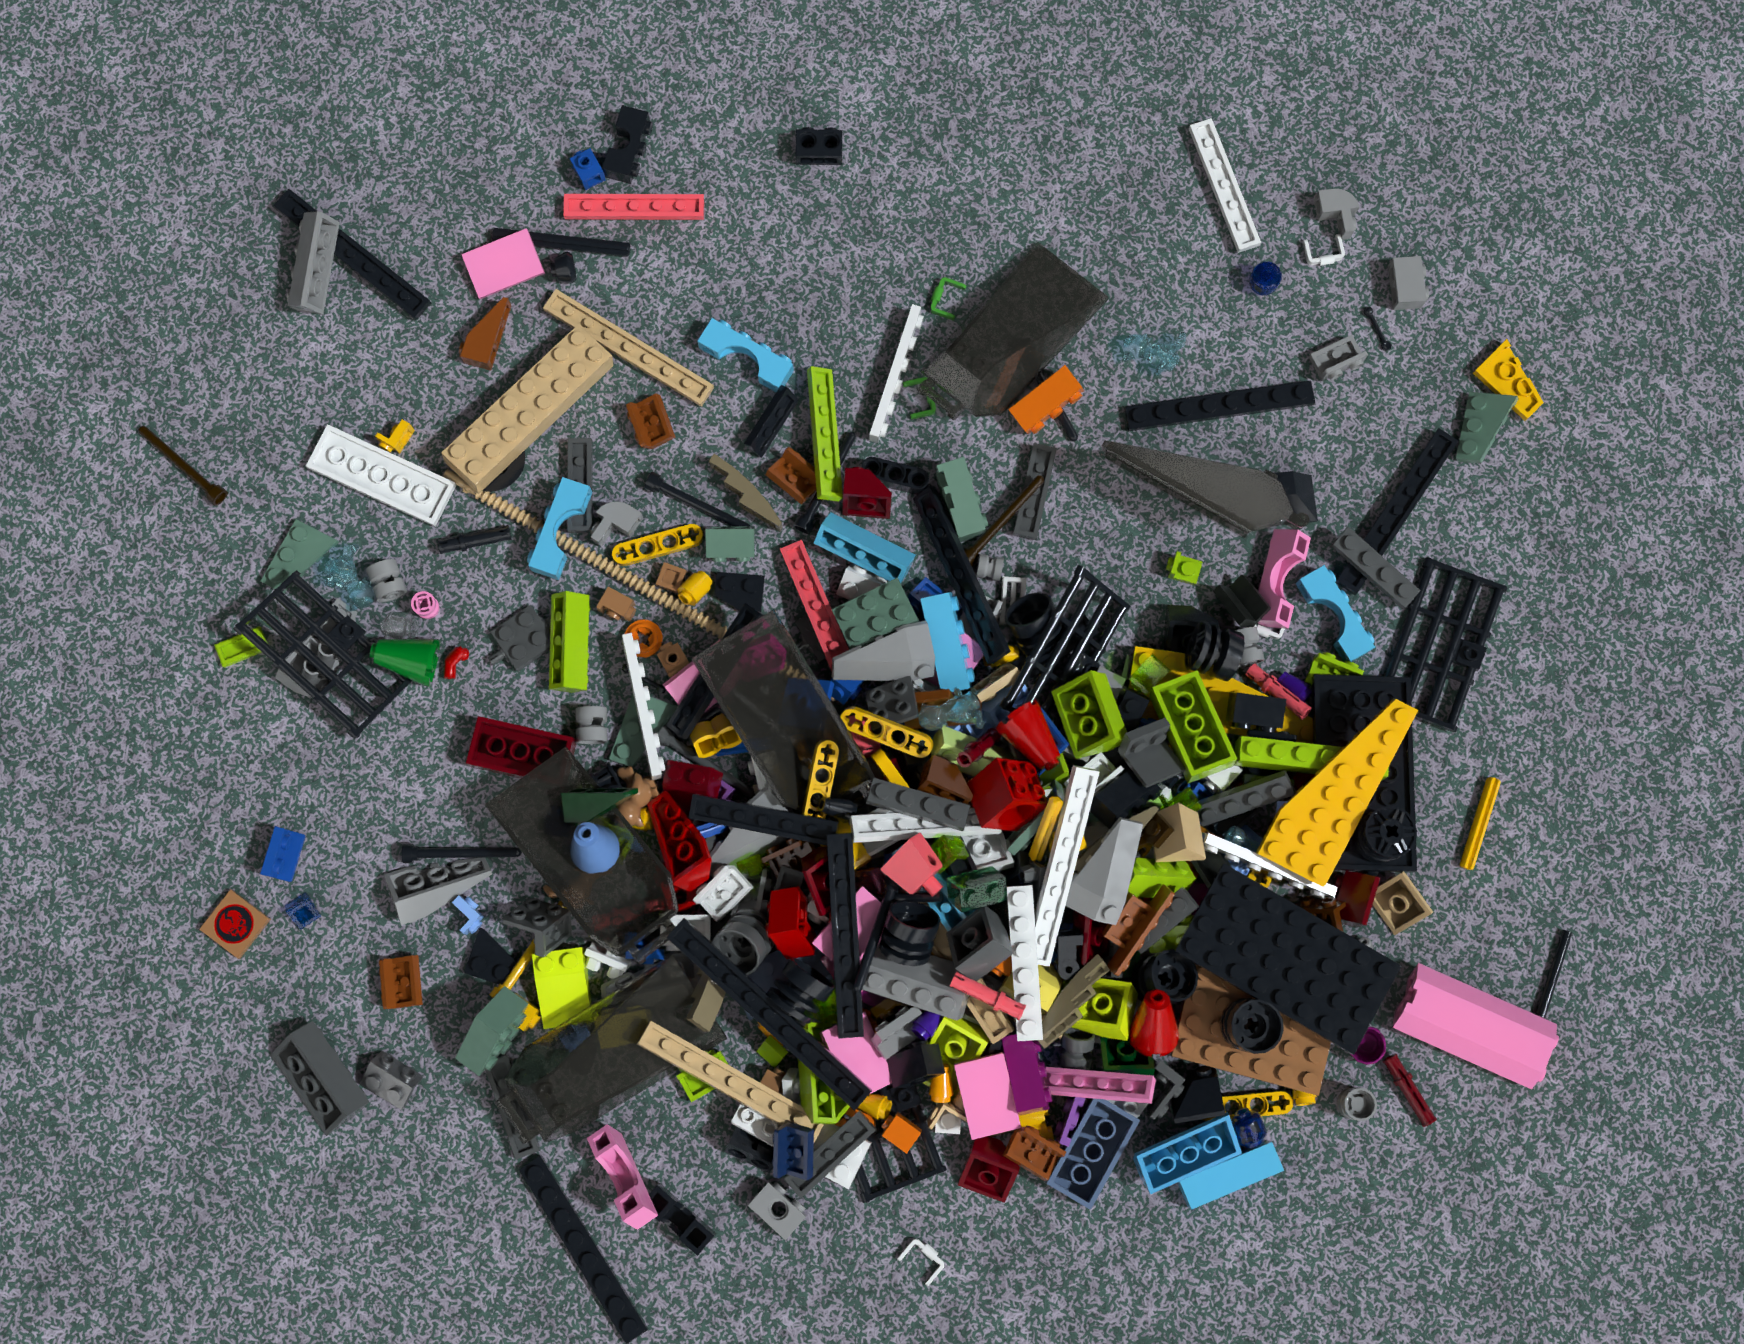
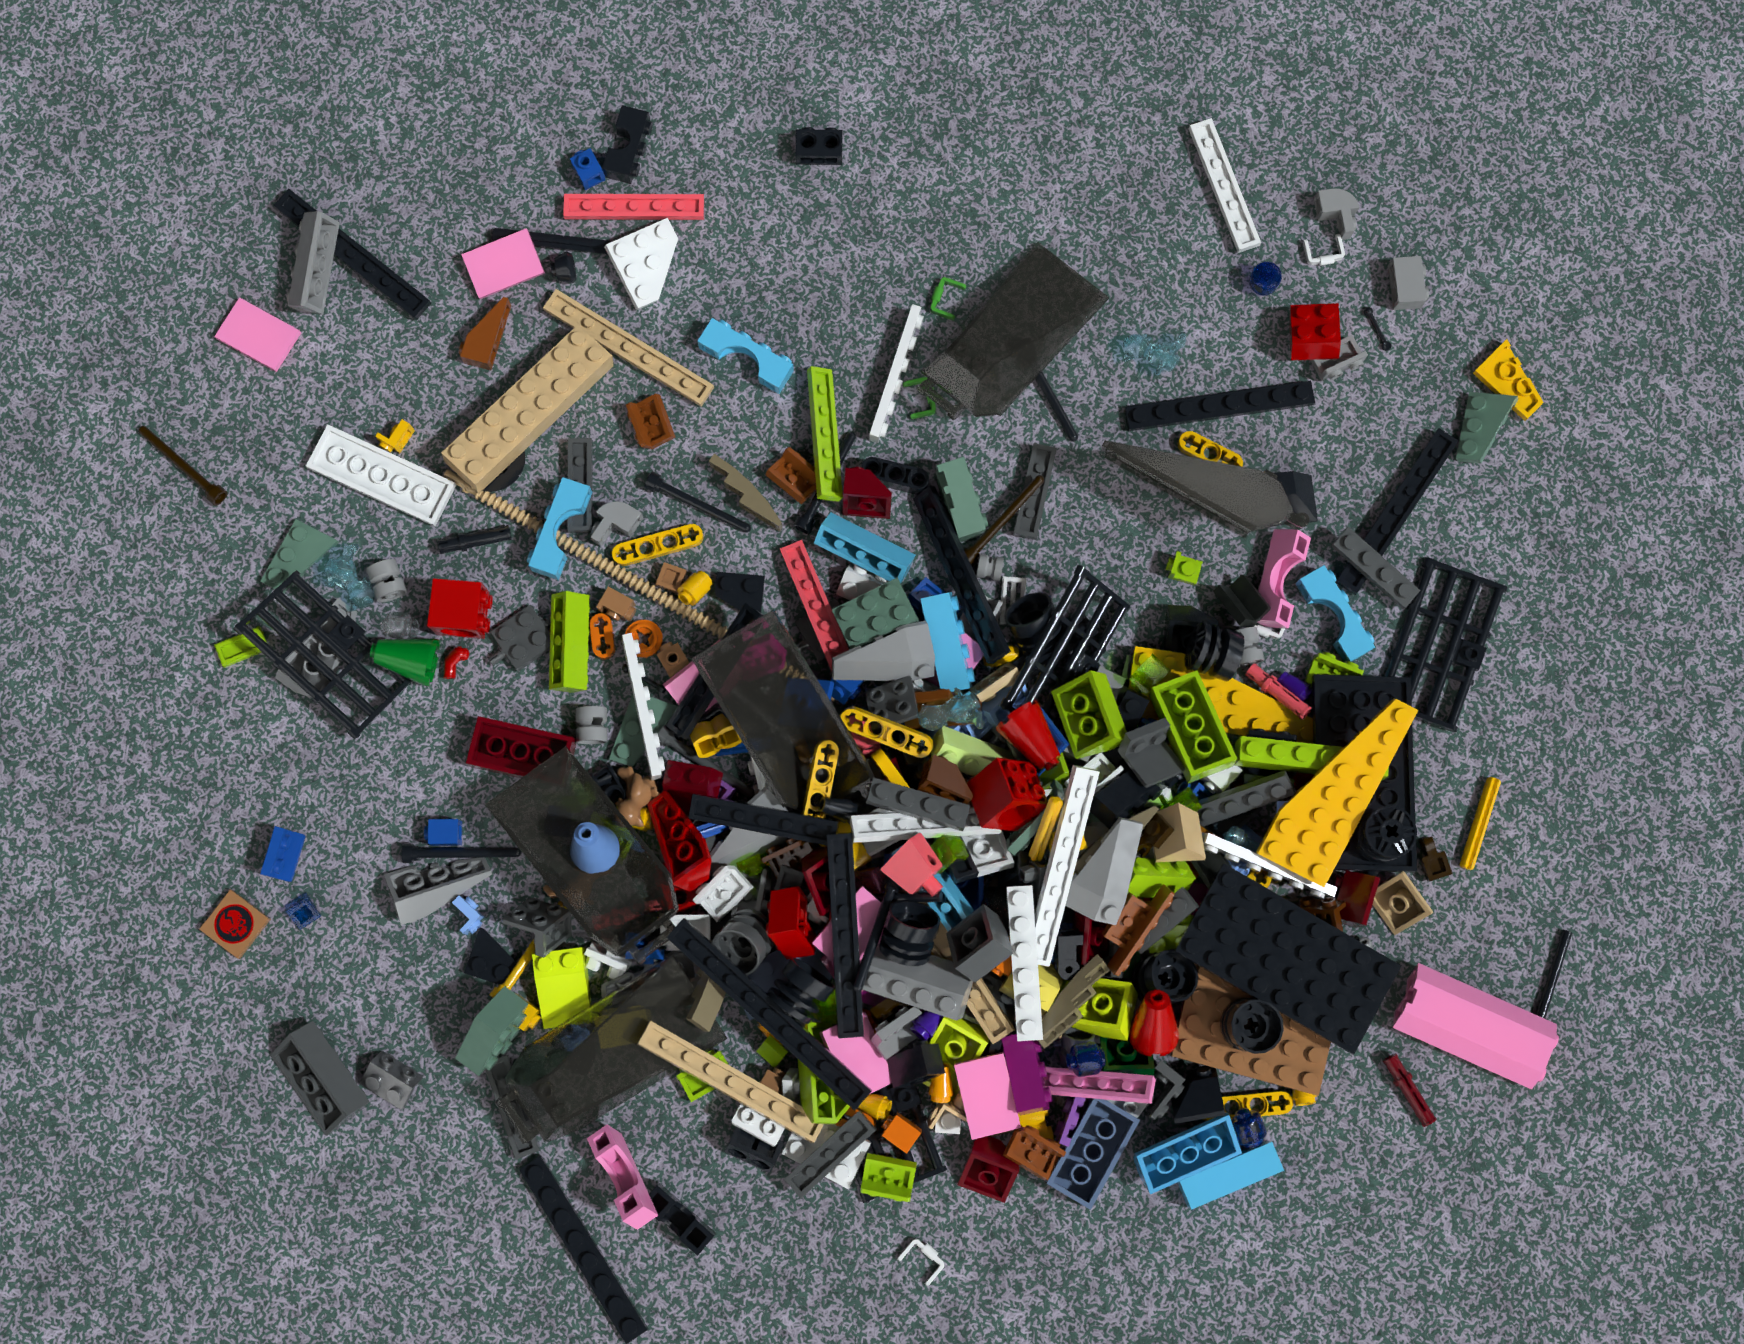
(257, 334): none -> bright pink tile
(400, 982): dark orange bracket -> none
(426, 609): bright pink wheel -> none
(443, 832): none -> blue brick
(459, 608): none -> red brick
(587, 804): dark green slope -> none
(596, 636): none -> orange beam
(644, 261): none -> white plate
(730, 542): sand green brick -> none
(771, 421): black plate -> none
(782, 1224): light grey brick -> none
(793, 1151): dark blue bracket -> none
(888, 1177): none -> lime bracket
(975, 749): dark red pin -> none
(976, 889): clear green brick -> none
(988, 995): coral pin -> none
(1047, 400): orange brick -> none
(1086, 1059): none -> clear blue head
(1197, 439): none -> yellow beam
(1256, 710): black brick -> none
(1314, 331): none -> red brick
(1357, 1103): light grey wheel -> none
(1371, 1047): magenta hair -> none
(1434, 863): none -> dark brown plate

